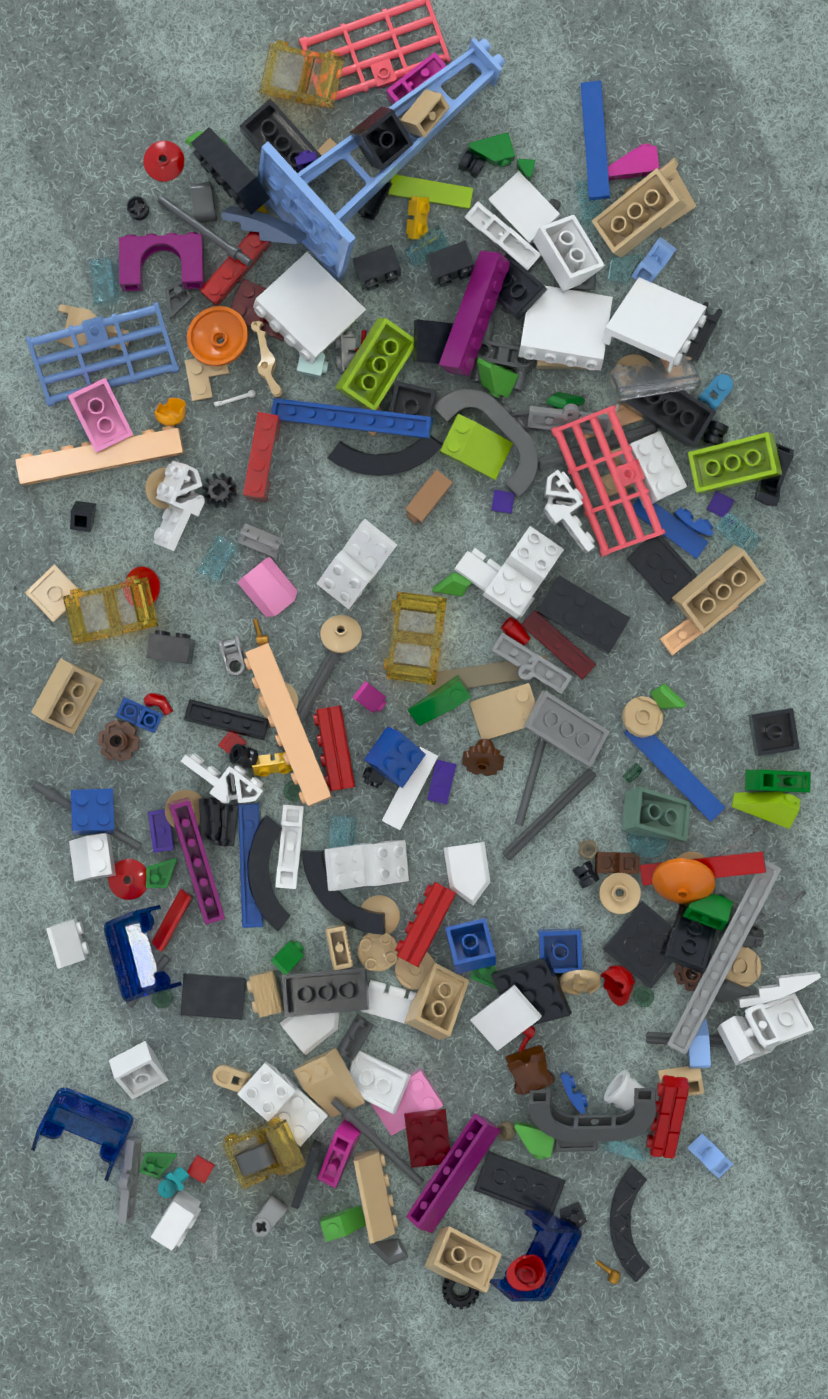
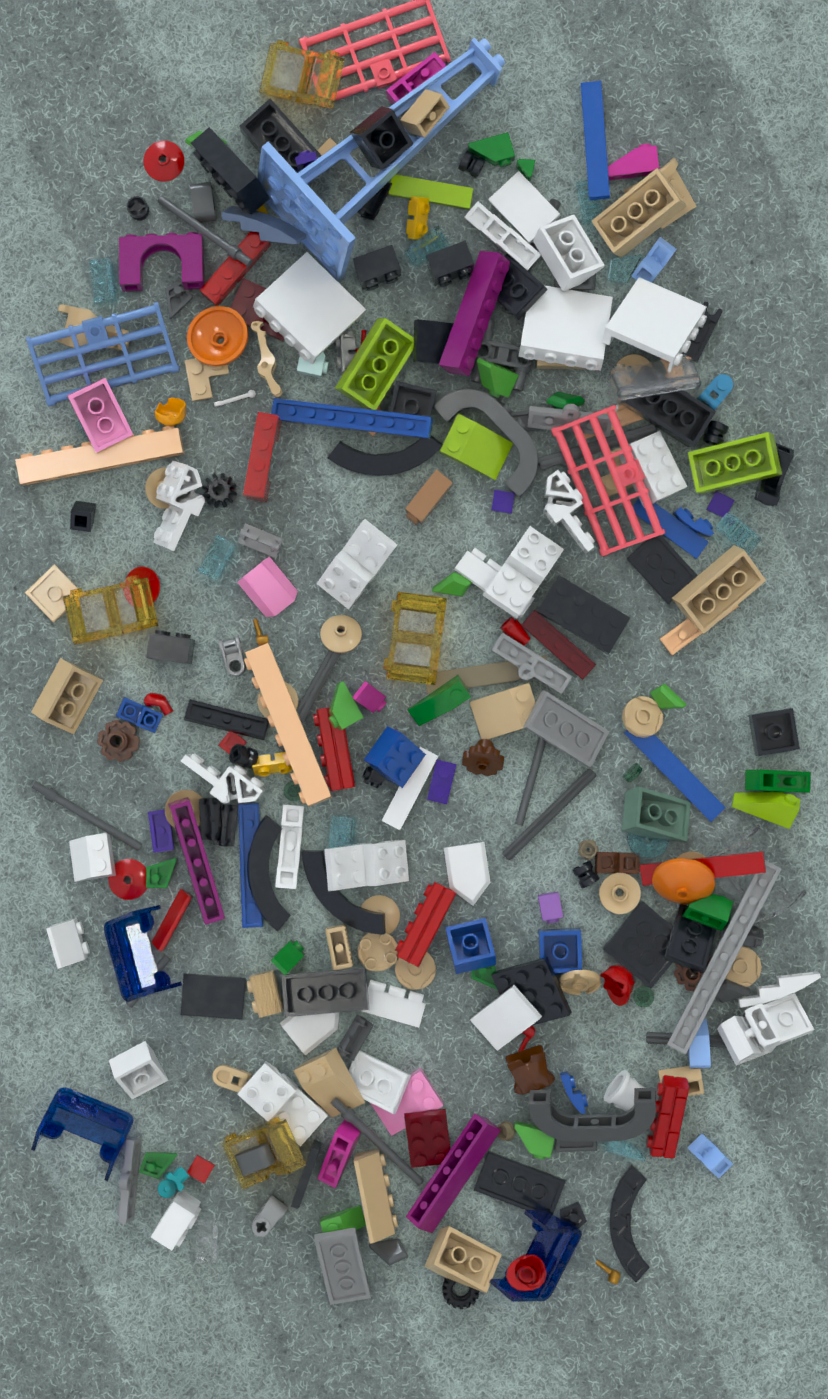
(92, 811): blue brick -> none
(163, 999): clear green tile -> none
(342, 1266): none -> light grey plate
(343, 708): none -> bright green slope
(437, 1002): tan slope -> none
(550, 907): none -> medium lavender brick

